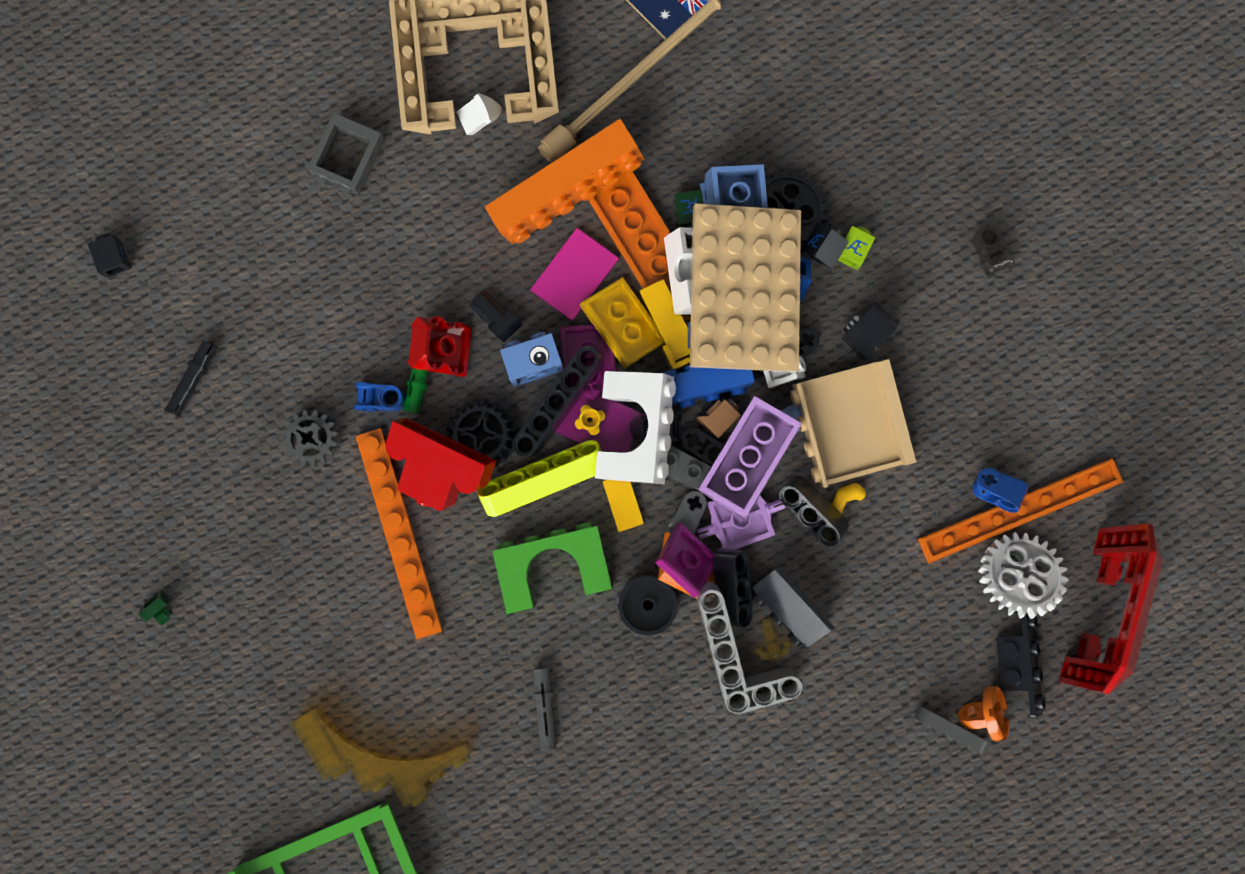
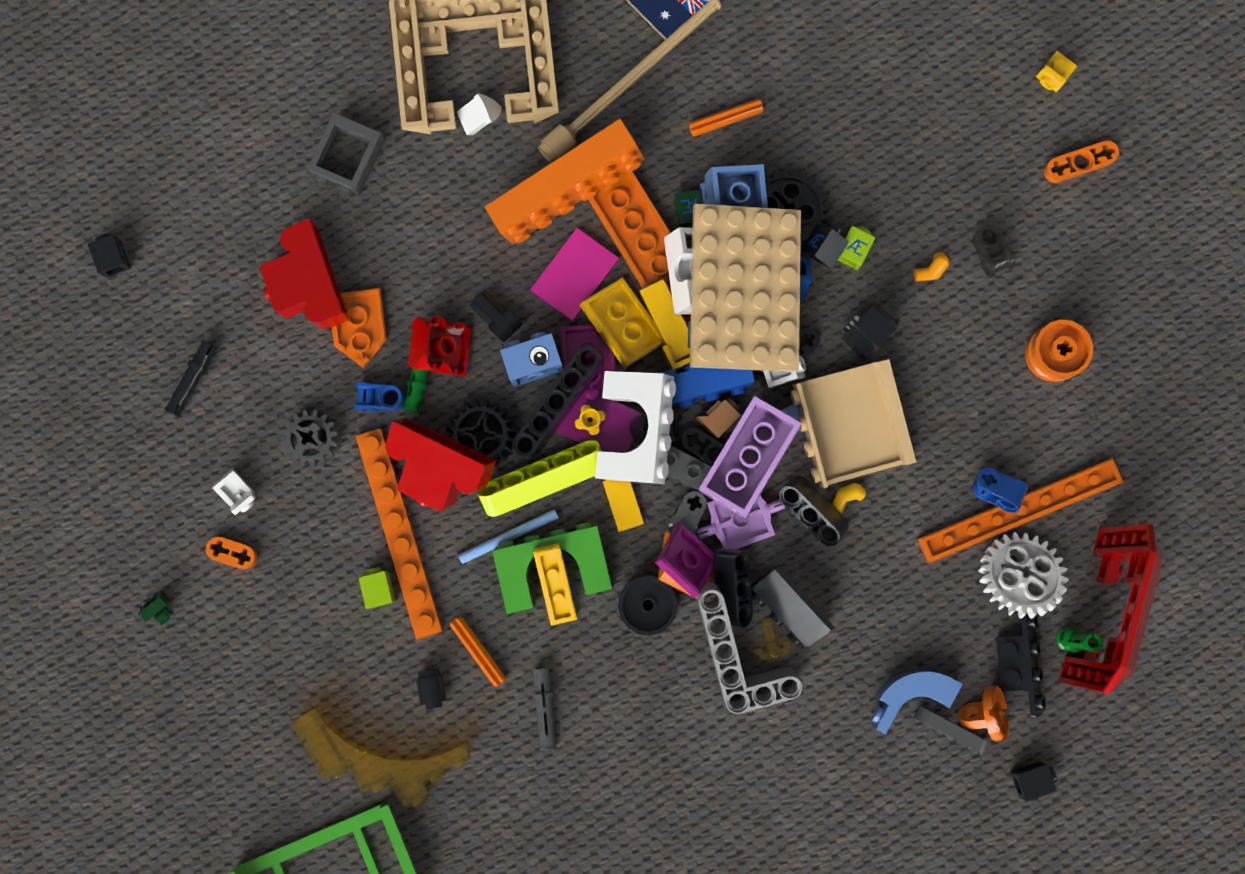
(230, 559): none -> orange beam
(235, 491): none -> white bracket
(304, 278): none -> red brick
(365, 330): none -> orange tile
(376, 588): none -> lime brick
(431, 688): none -> black brick
(478, 651): none -> orange axle
(508, 536): none -> light blue bar
(555, 584): none -> yellow tile
(726, 117): none -> orange axle
(908, 686): none -> medium blue arch
(935, 270): none -> light orange arm
(1034, 780): none -> black brick
(1056, 72): none -> yellow bracket
(1066, 174): none -> orange beam
(1070, 359): none -> orange wheel
(1079, 640): none -> green pin

